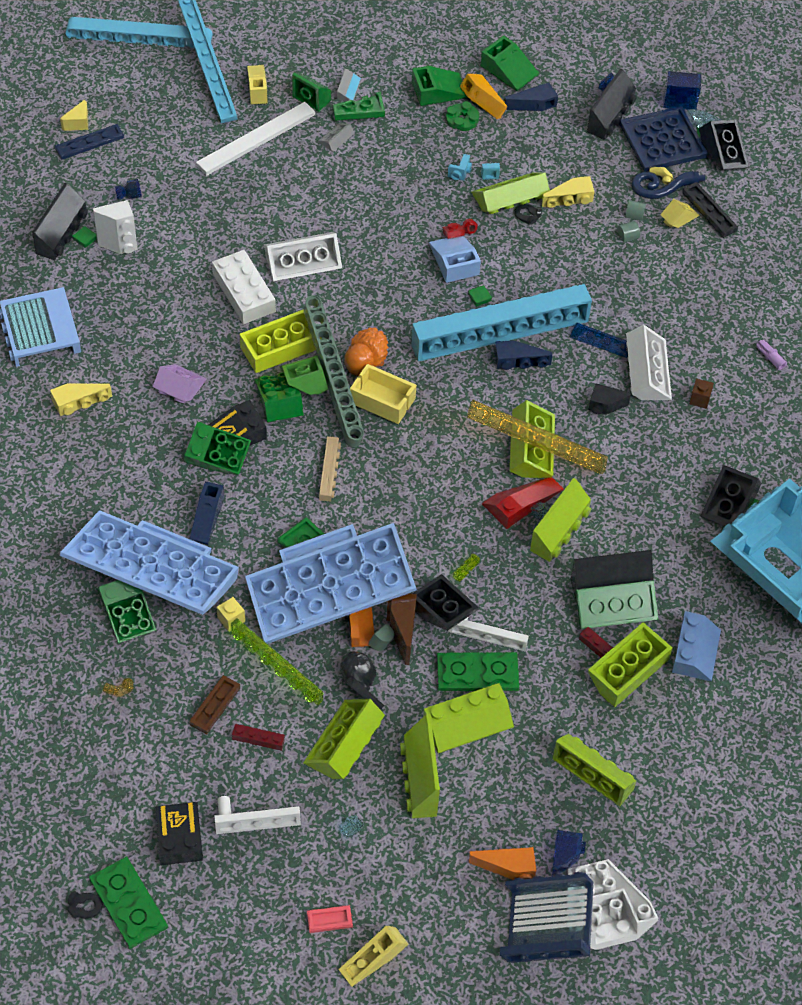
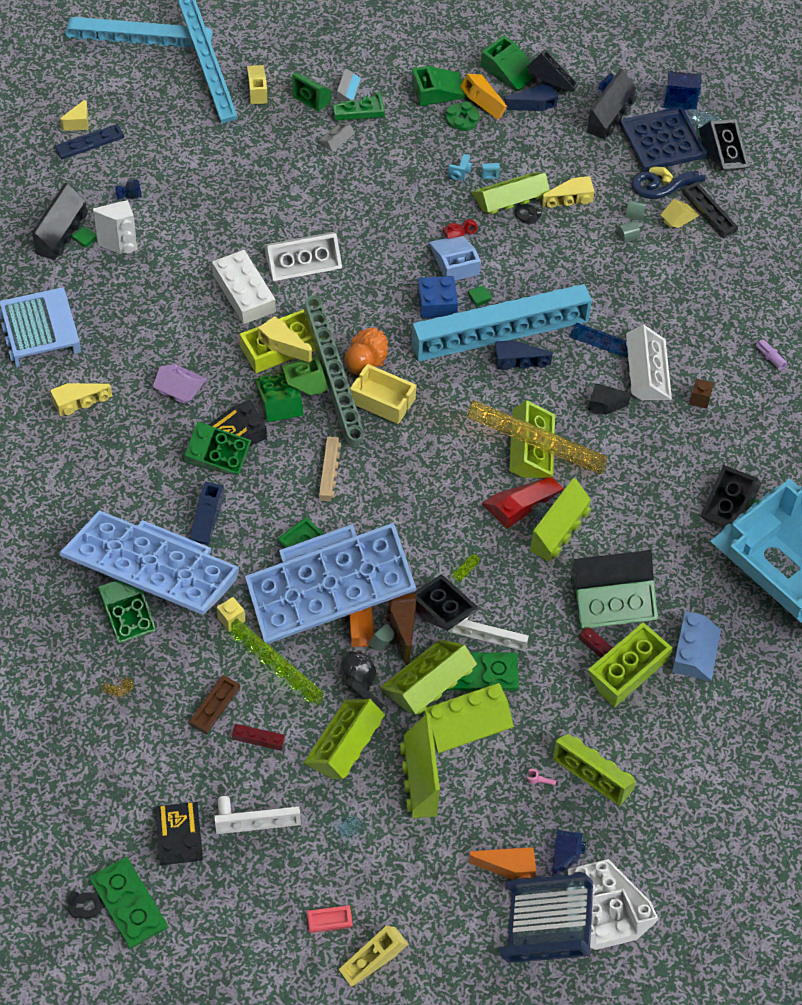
(255, 138): white tile -> none
(282, 340): none -> light yellow slope
(429, 675): none -> lime slope
(437, 296): none -> blue brick
(537, 778): none -> bright pink hand
(549, 70): none -> black slope

